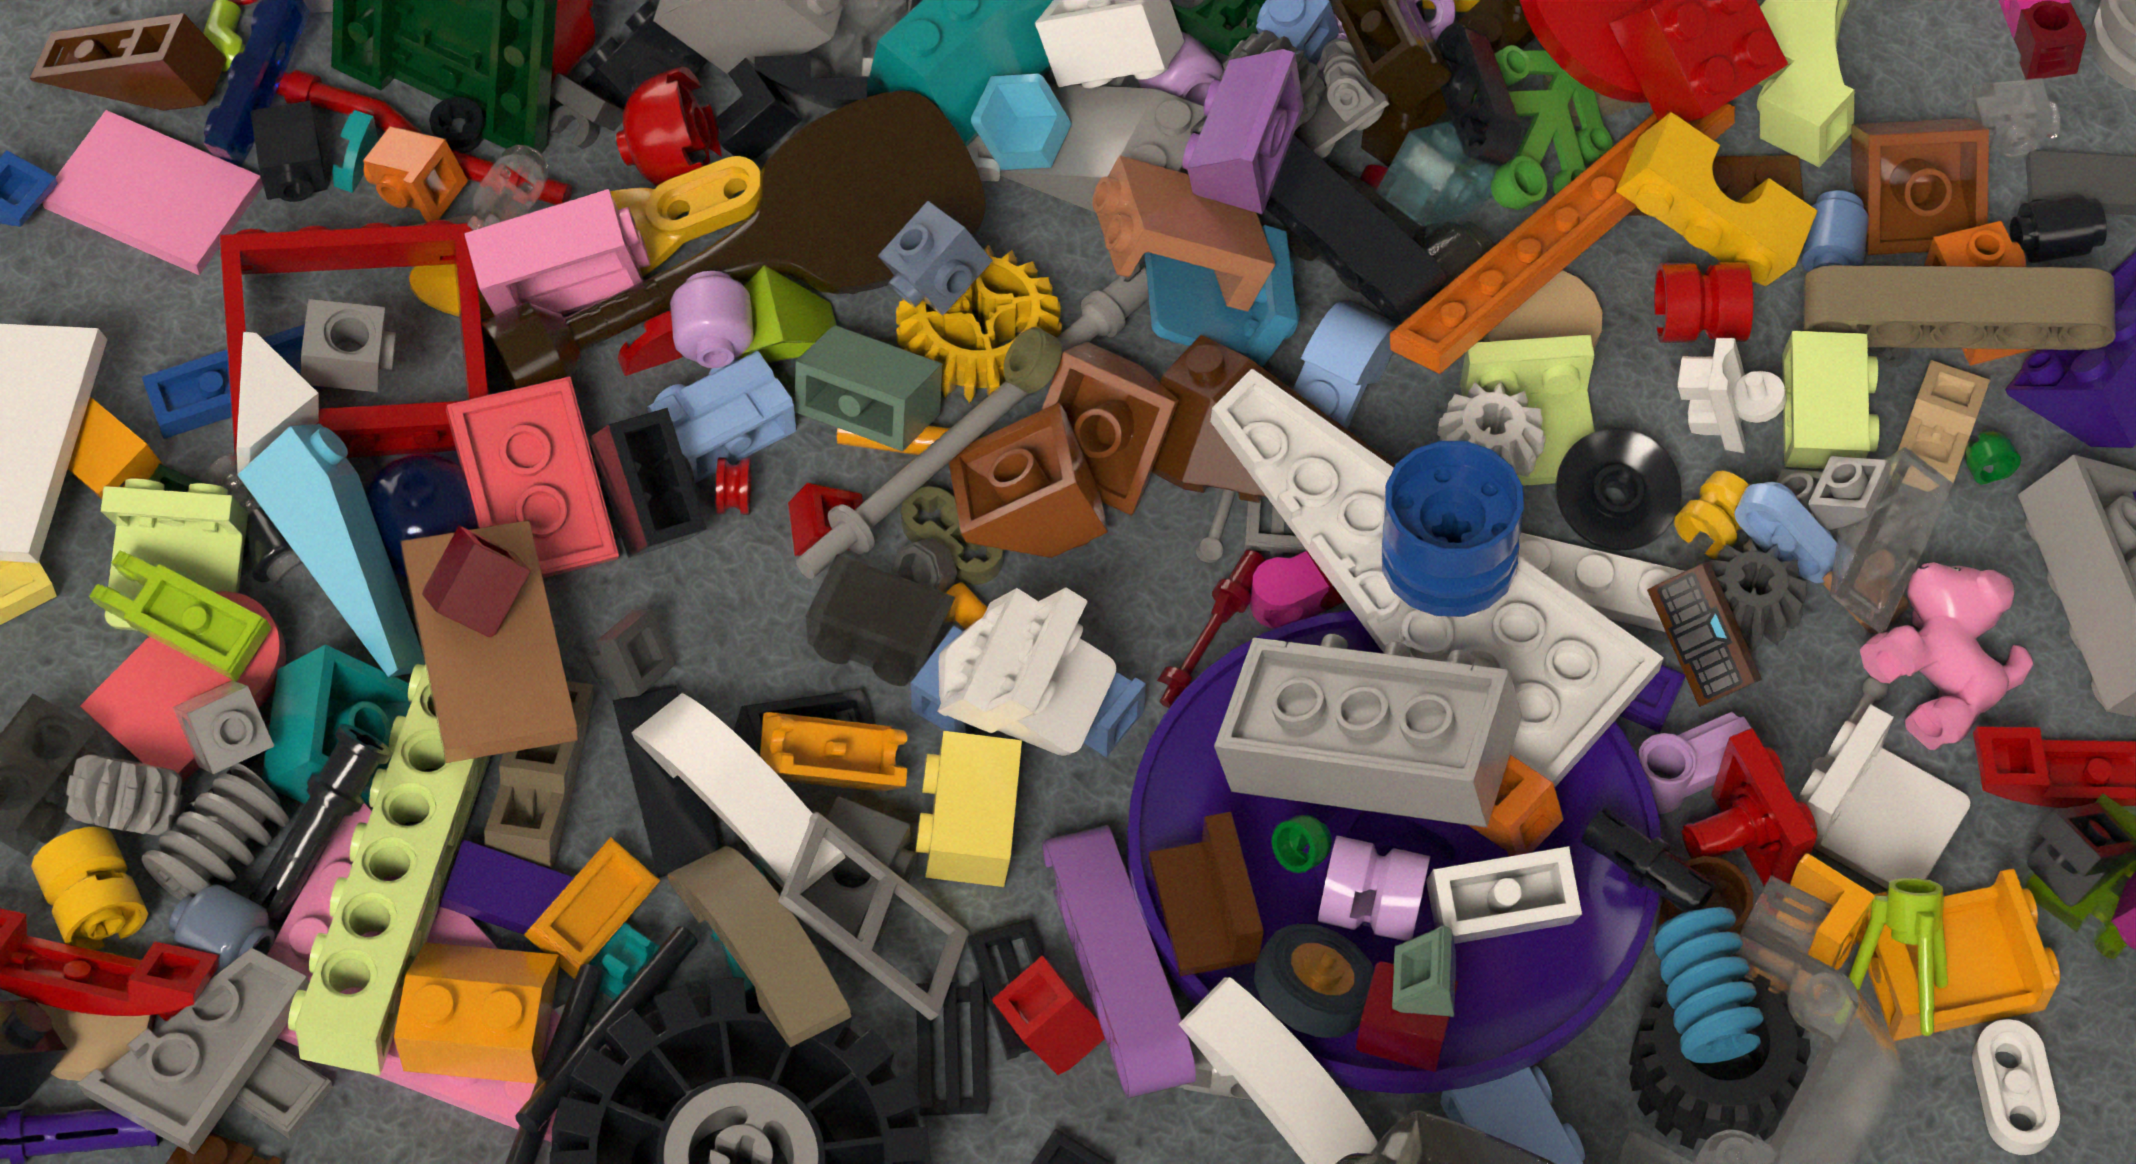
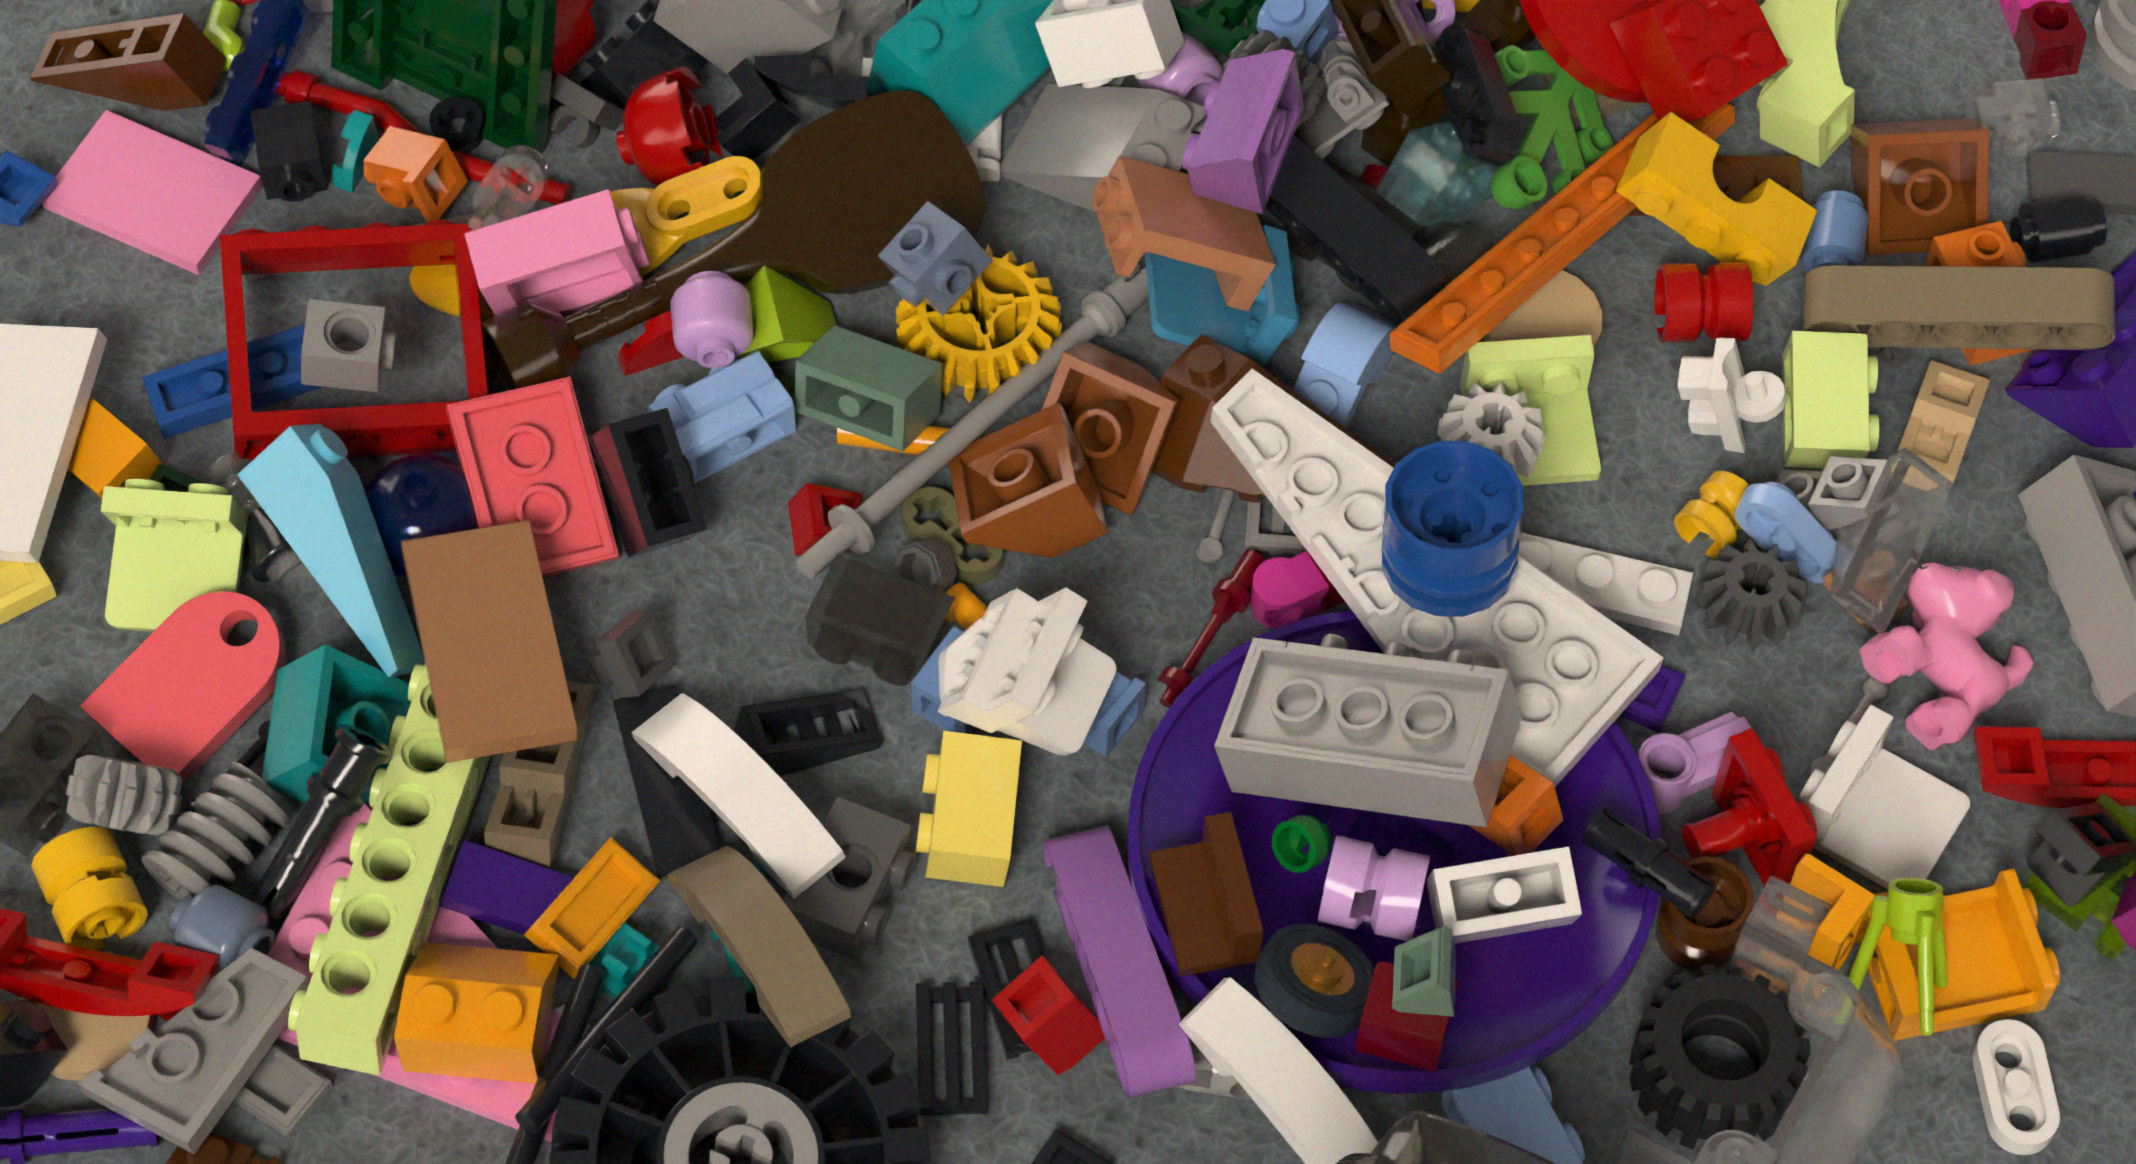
(185, 616): lime hinge -> none
(223, 726): light grey brick -> none
(269, 399): white slope -> none
(475, 582): dark red panel -> none
(733, 486): red bush -> none
(833, 752): light orange hinge -> none
(860, 948): light grey window -> none
(1021, 121): medium azure panel -> none
(1032, 360): olive tile -> none
(1623, 462): black dish -> none
(1703, 985): dark azure piece -> none
(1704, 634): tile -> none
(1993, 450): green hinge -> none

